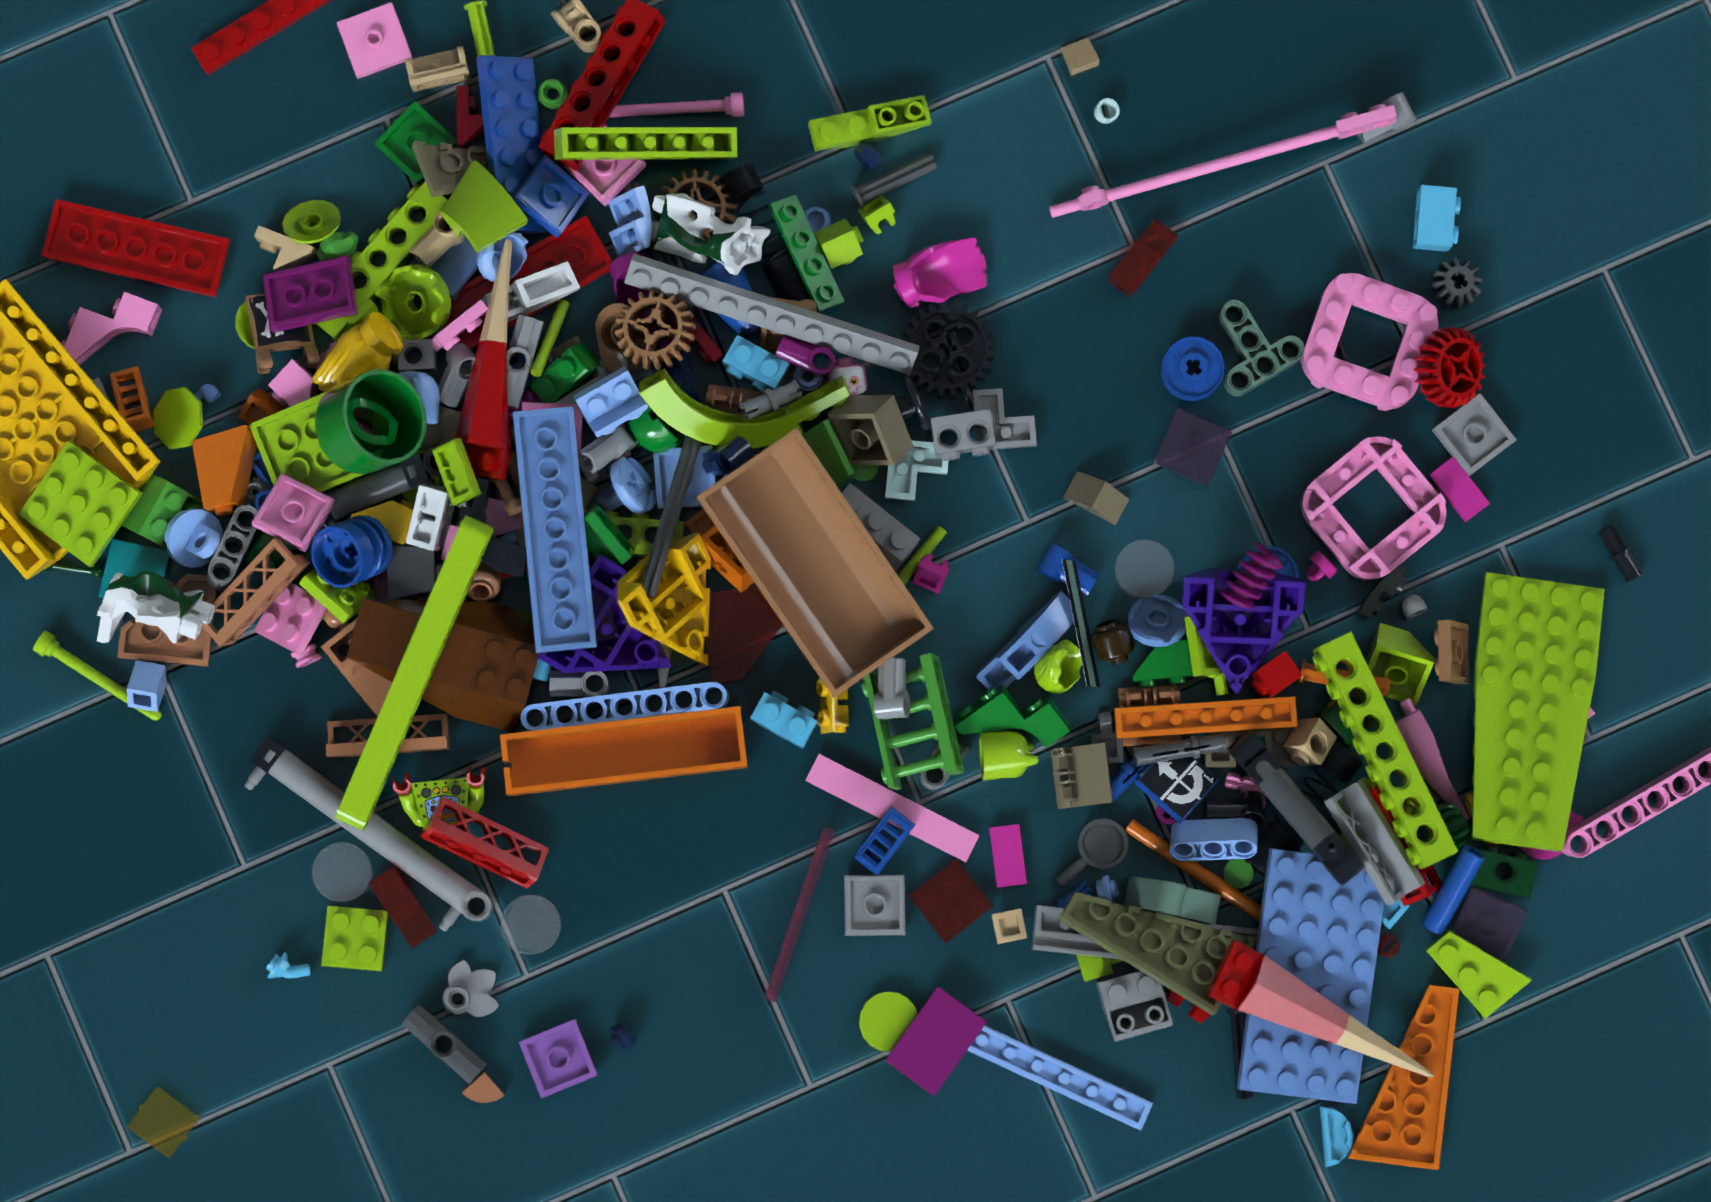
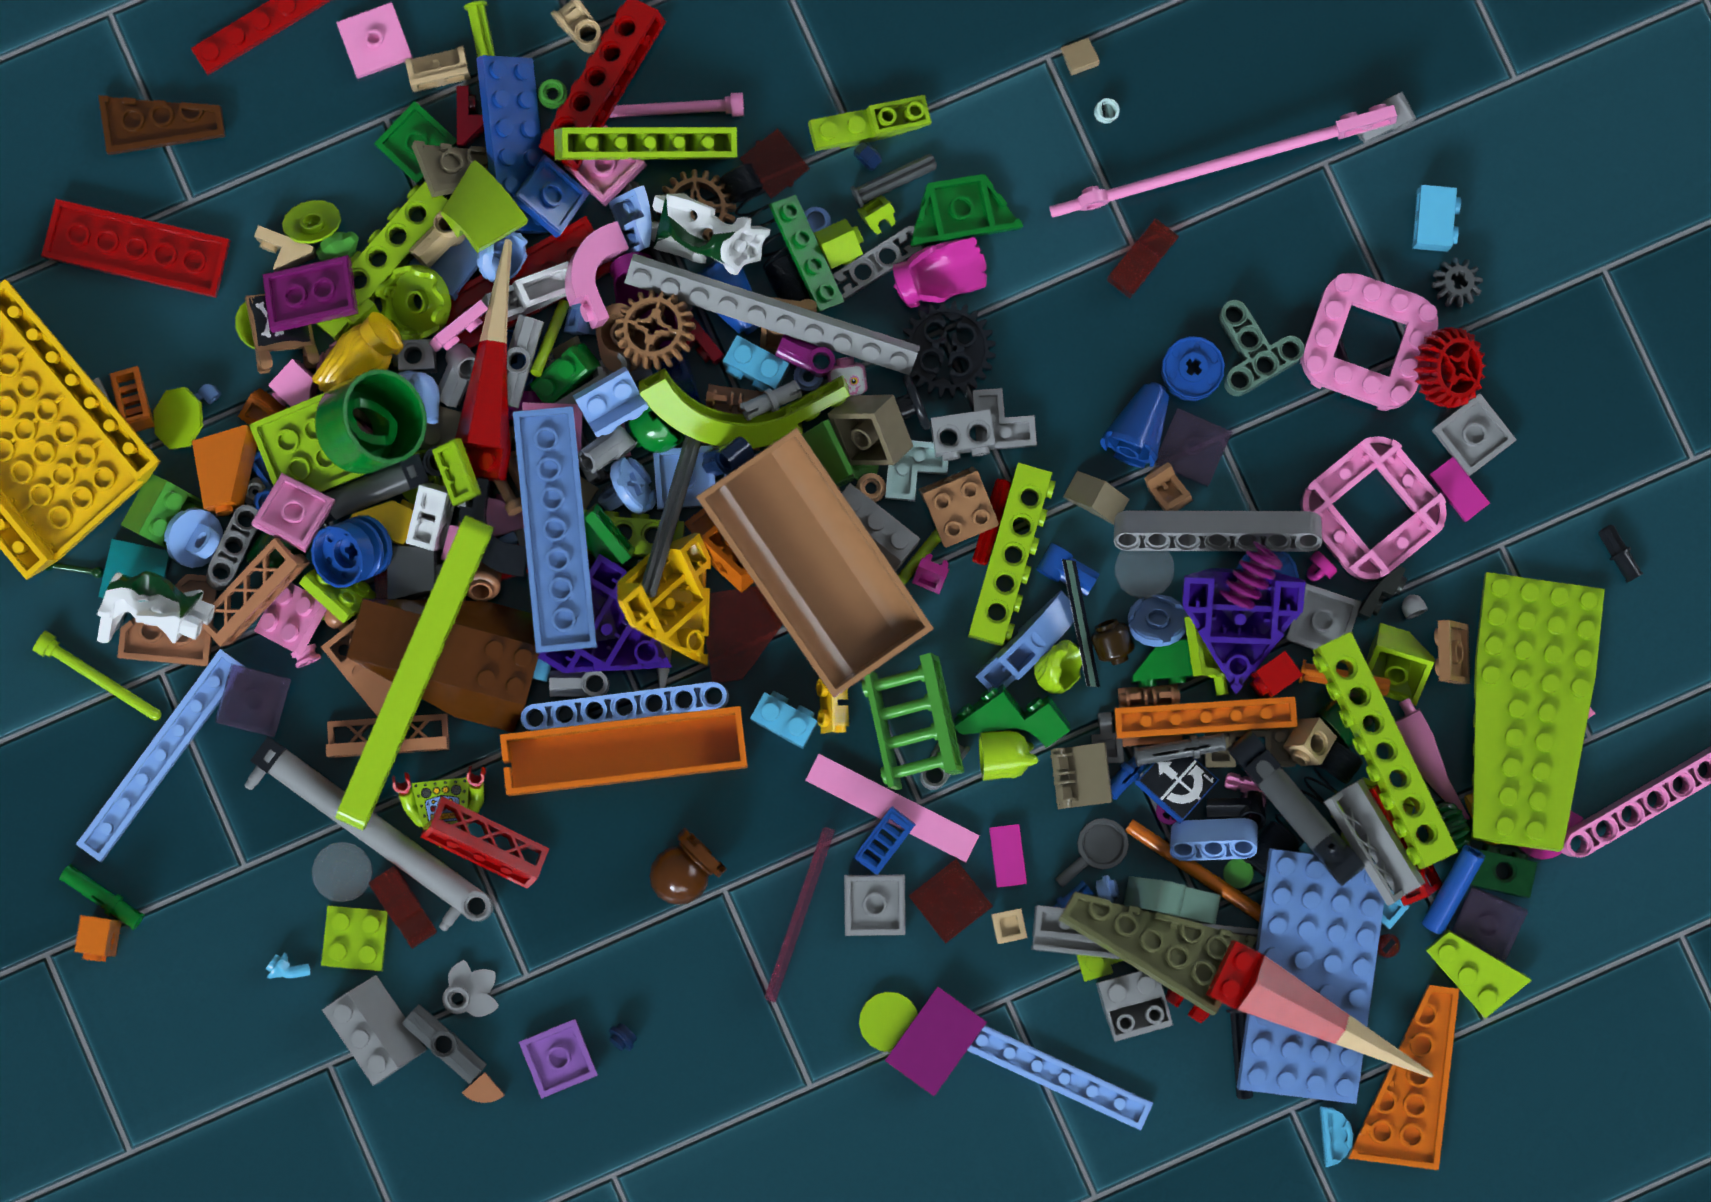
(80, 503): lime plate -> none
(92, 331): bright pink arch -> none
(97, 938): none -> orange brick
(102, 897): none -> green pin
(146, 686): light blue brick -> none
(153, 124): none -> reddish brown wing
(157, 758): none -> light blue plate
(163, 1122): clear yellow piece -> none
(253, 700): none -> clear purple plate
(374, 1030): none -> light grey slope
(531, 924): clear tile -> none
(575, 323): none -> medium blue tile
(580, 284): none -> bright pink arch
(683, 870): none -> reddish brown tile
(775, 163): none -> clear red piece
(872, 260): none -> light grey beam
(875, 479): none -> light nougat plate
(892, 698): light grey piece -> none
(959, 506): none -> medium nougat bracket
(961, 210): none -> green wing
(987, 538): none -> red axle
(1025, 479): none -> lime brick
(1139, 427): none -> blue cone
(1167, 488): none -> medium nougat bracket
(1217, 530): none -> light grey beam
(1323, 618): none -> light grey plate

